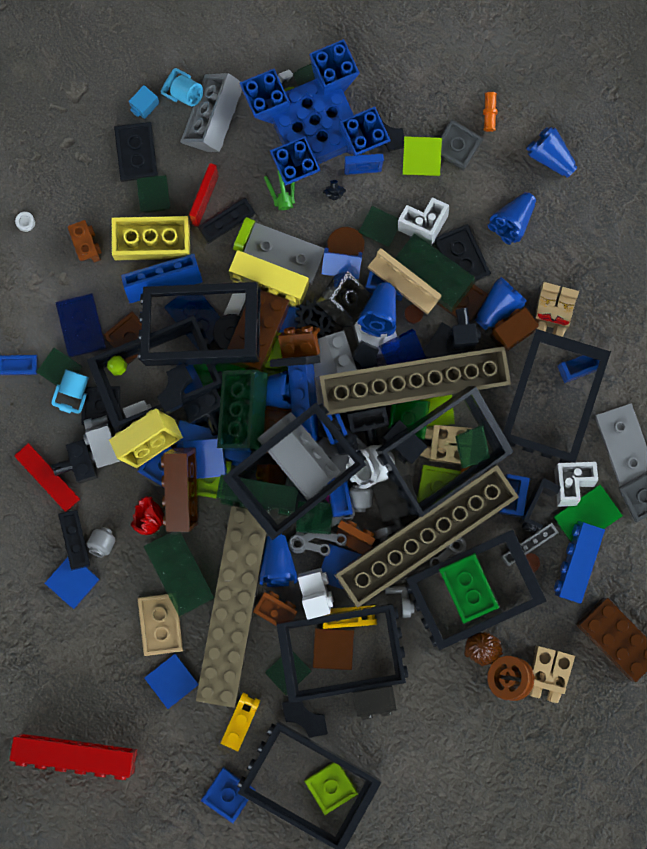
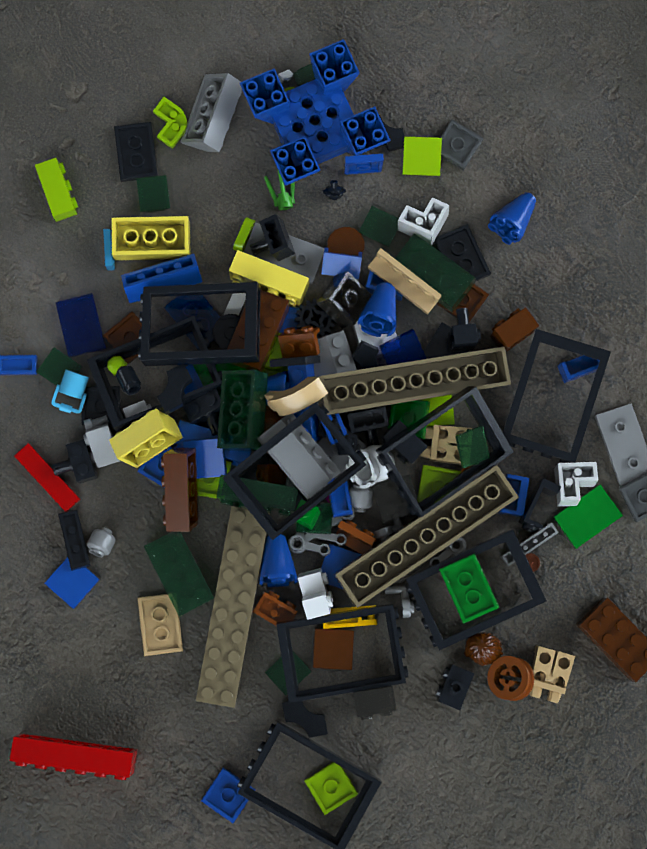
(25, 221): white tile -> none
(57, 189): none -> lime brick
(83, 241): dark orange bracket -> none
(109, 260): none -> dark azure tile
(128, 380): none -> black brick
(143, 102): dark azure brick -> none
(147, 517): red hair -> none
(171, 681): blue tile -> none
(175, 122): none -> lime plate
(182, 88): medium azure piece -> none
(204, 194): red tile -> none
(226, 220): black tile -> none
(240, 722): yellow plate -> none
(275, 239): none -> black brick
(297, 397): none -> tan arch
(310, 517): none -> green brick
(413, 314): copper piece -> none
(454, 686): none -> black brick
(490, 112): orange pin -> none
(499, 304): blue cone -> none
(552, 152): blue cone -> none
(554, 316): tan hips -> none
(579, 562): blue brick -> none

